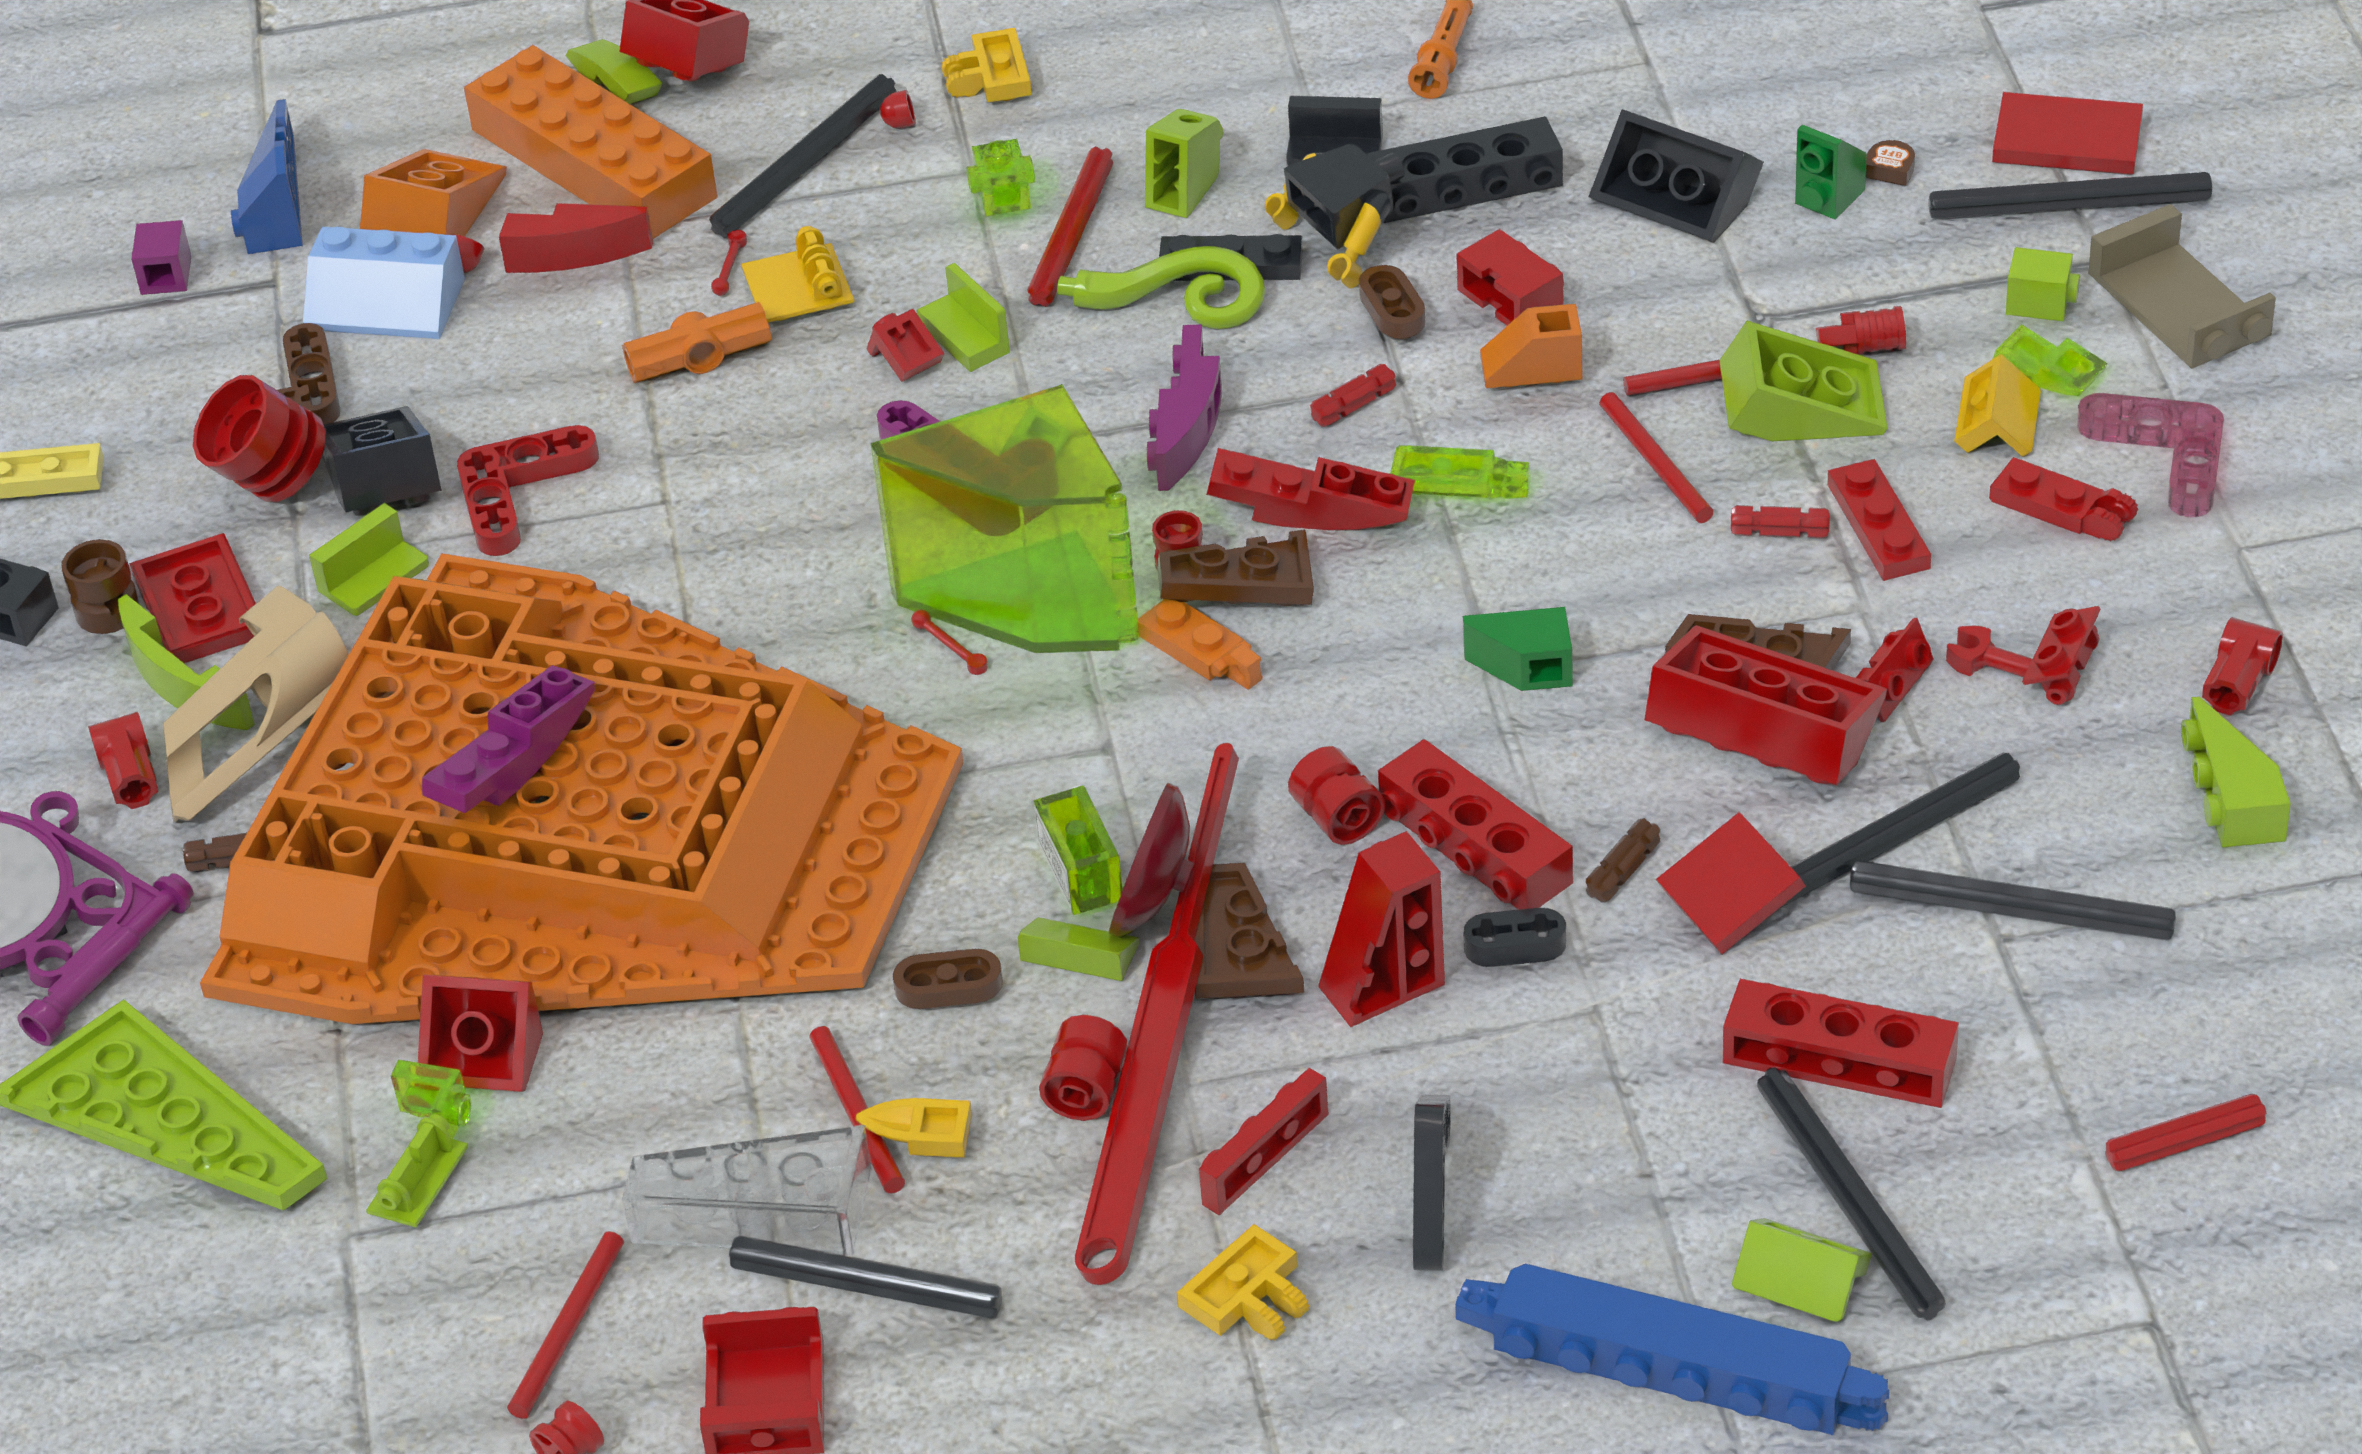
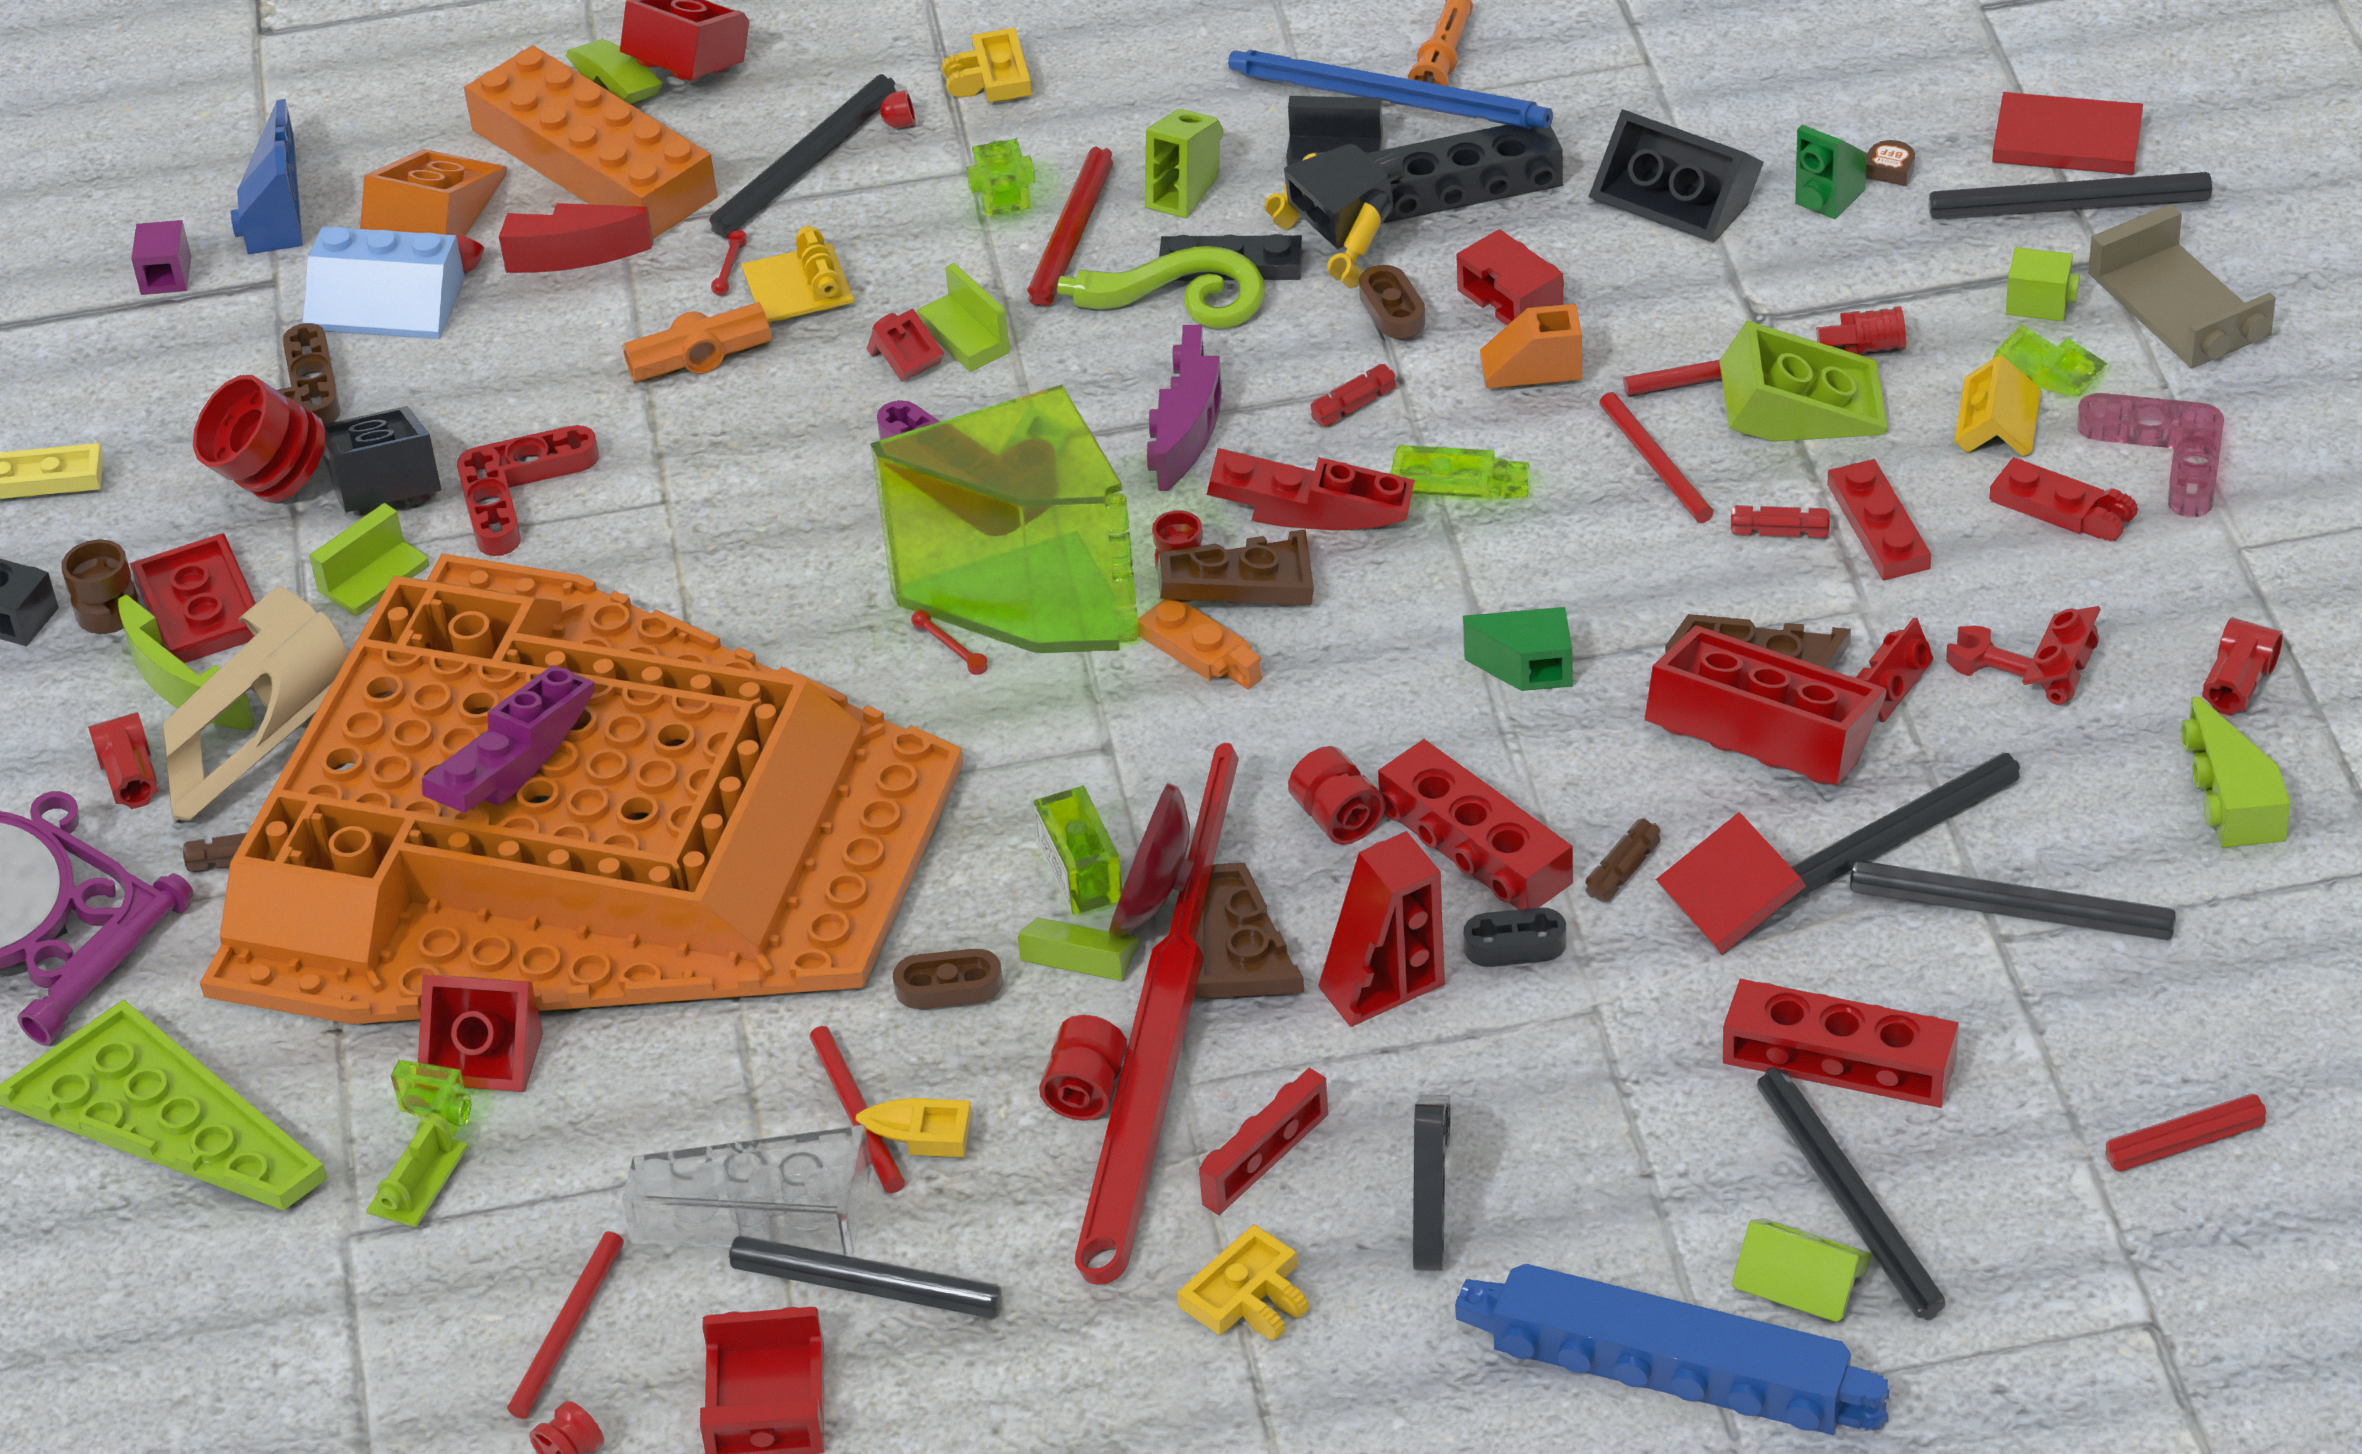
(1391, 88): none -> blue piece

